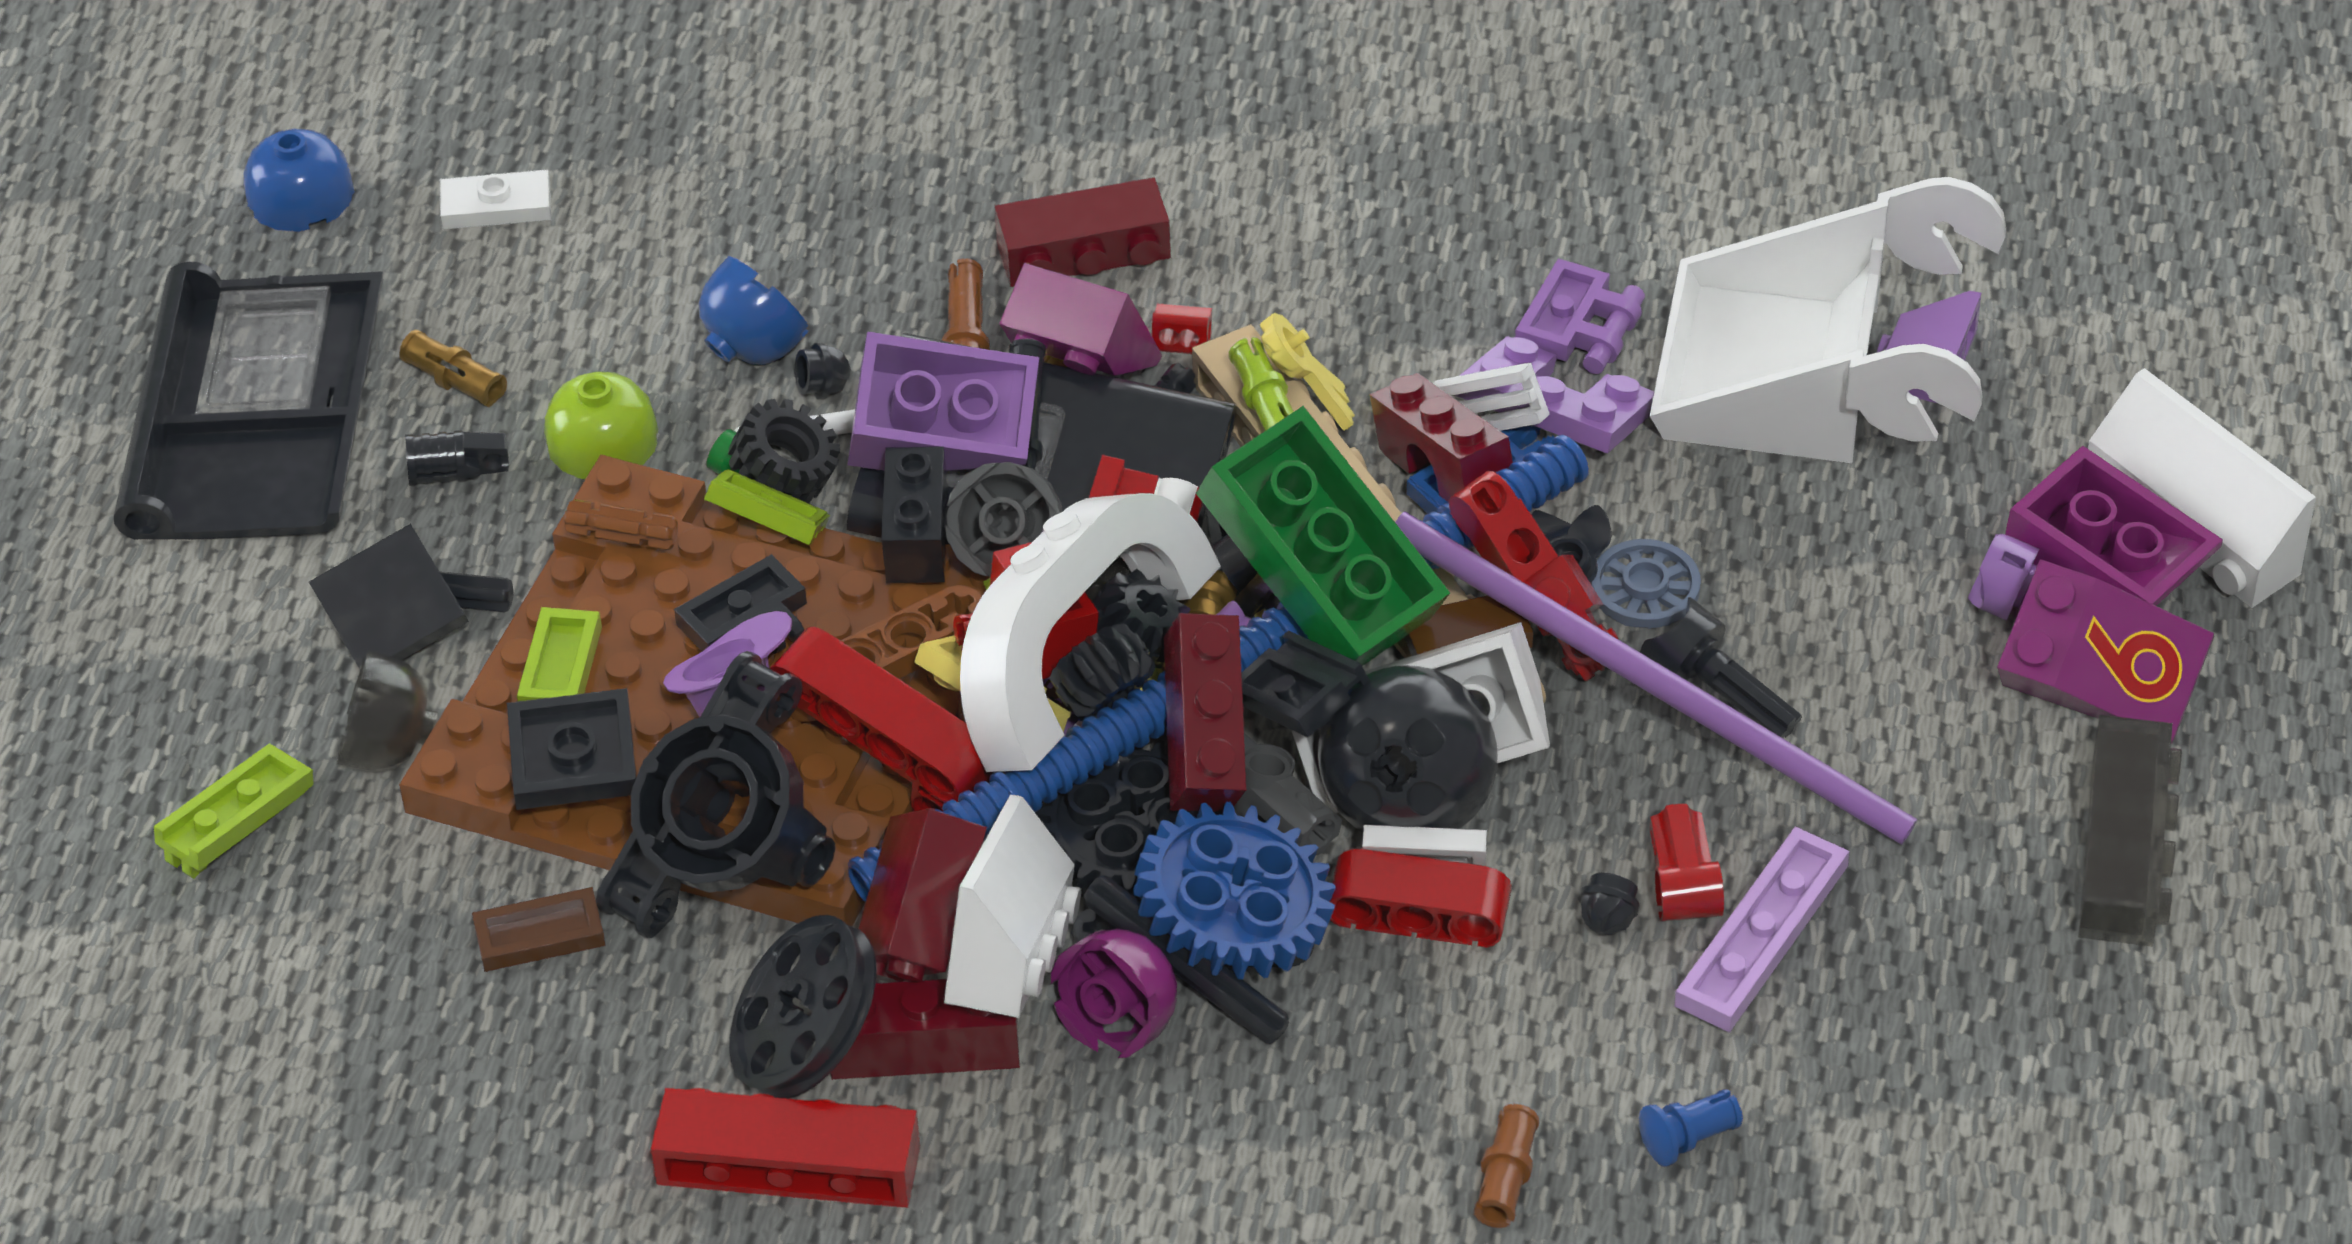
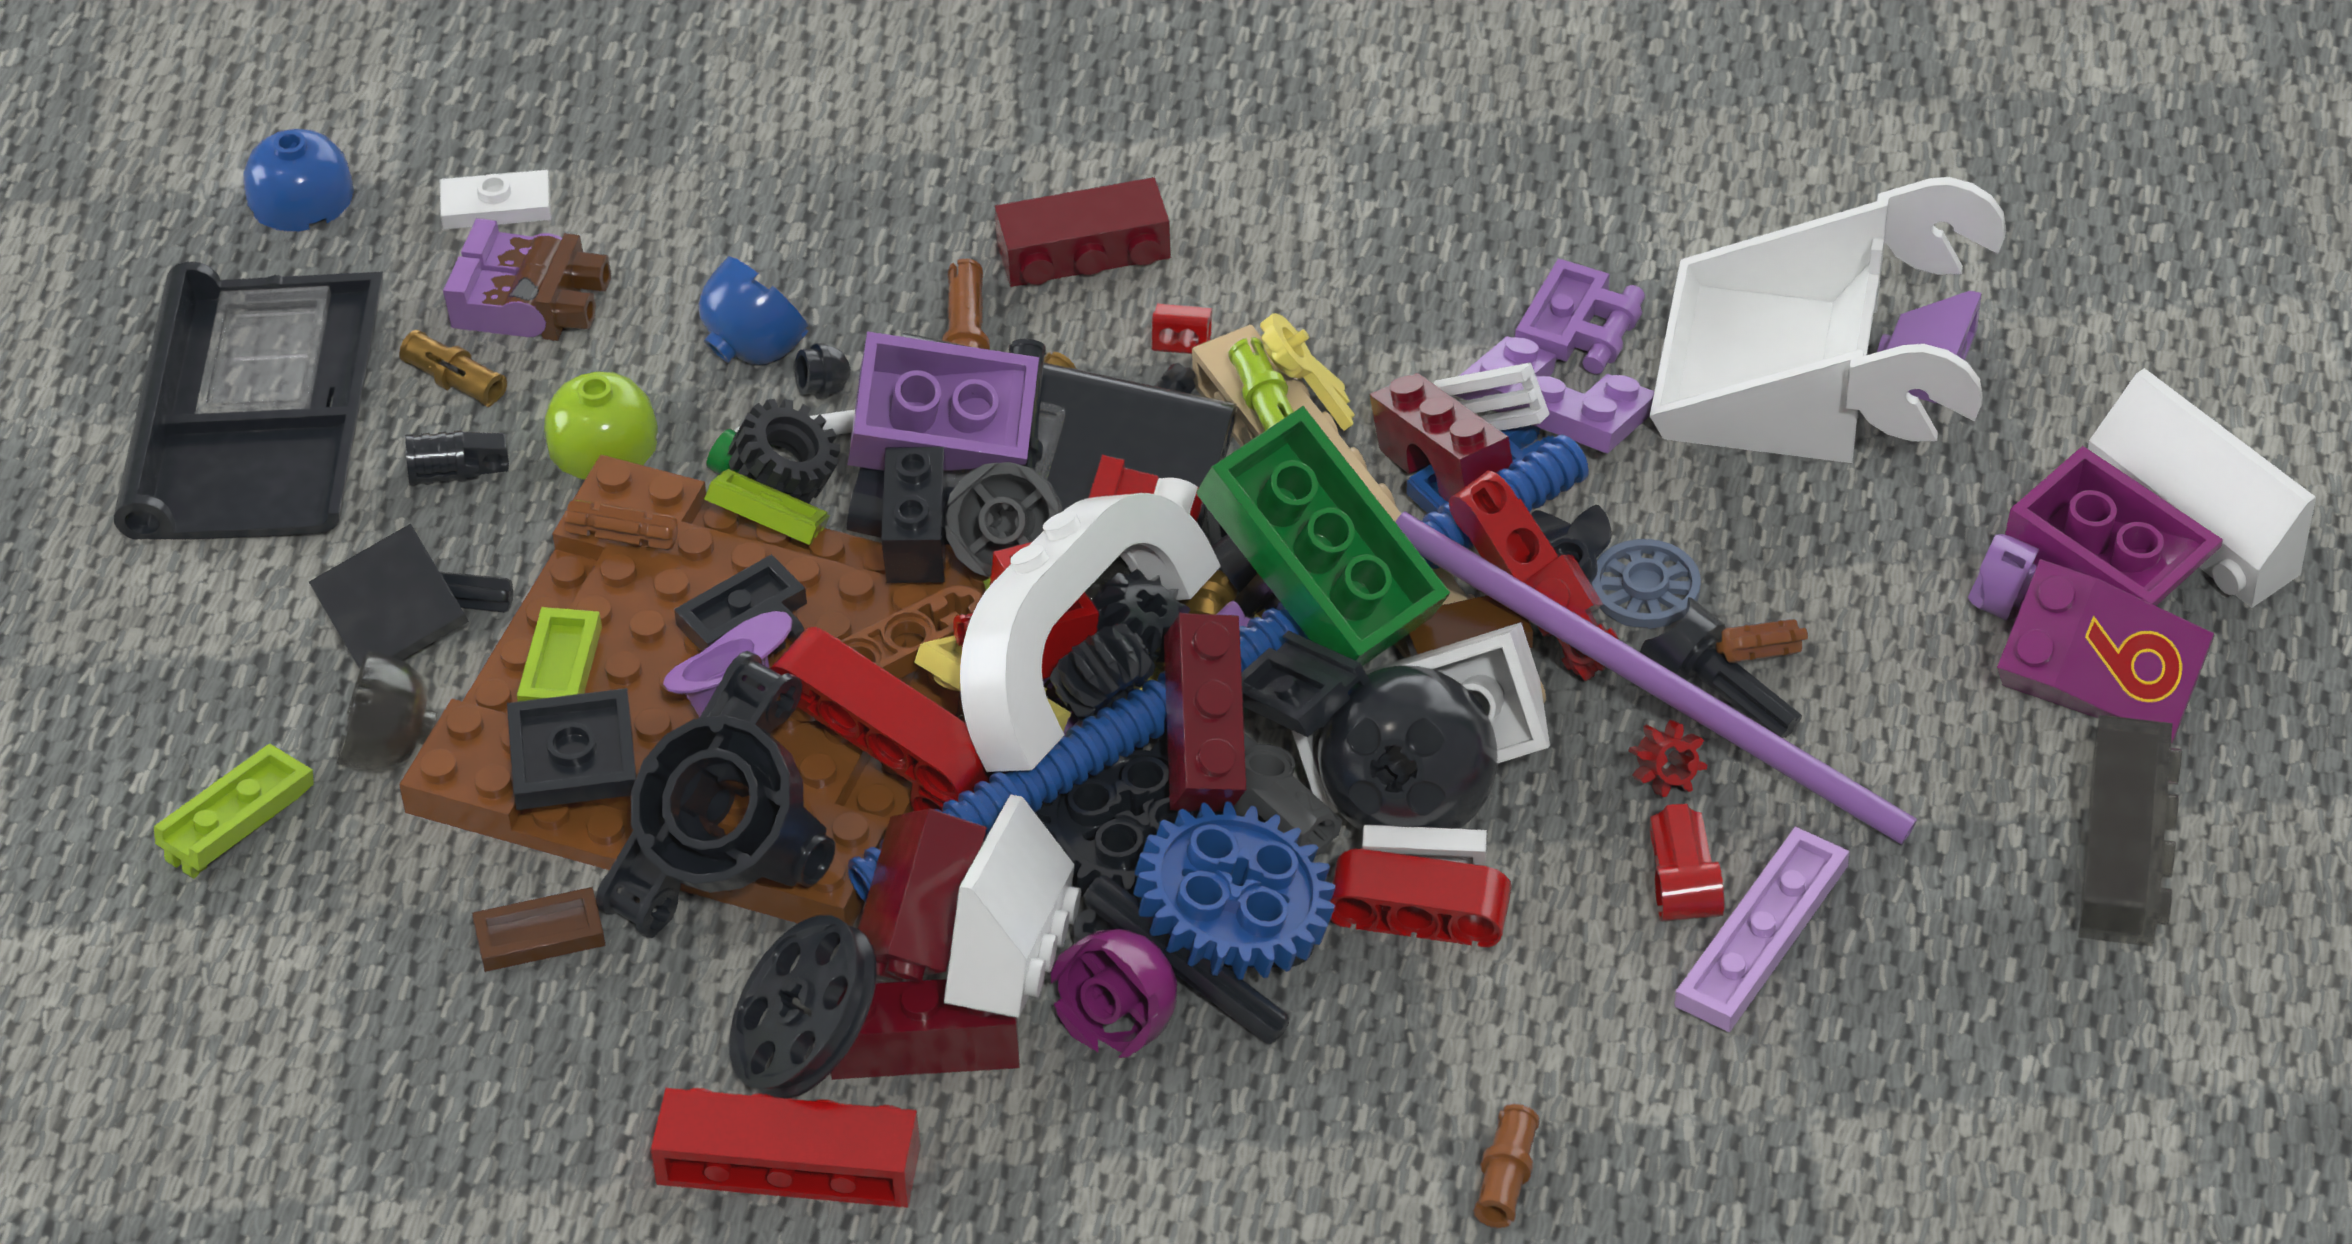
(524, 283): none -> hips
(1079, 323): slope -> none
(1608, 903): black plate -> none
(1680, 1127): blue pin -> none
(1683, 758): none -> red gear
(1761, 640): none -> dark orange axle

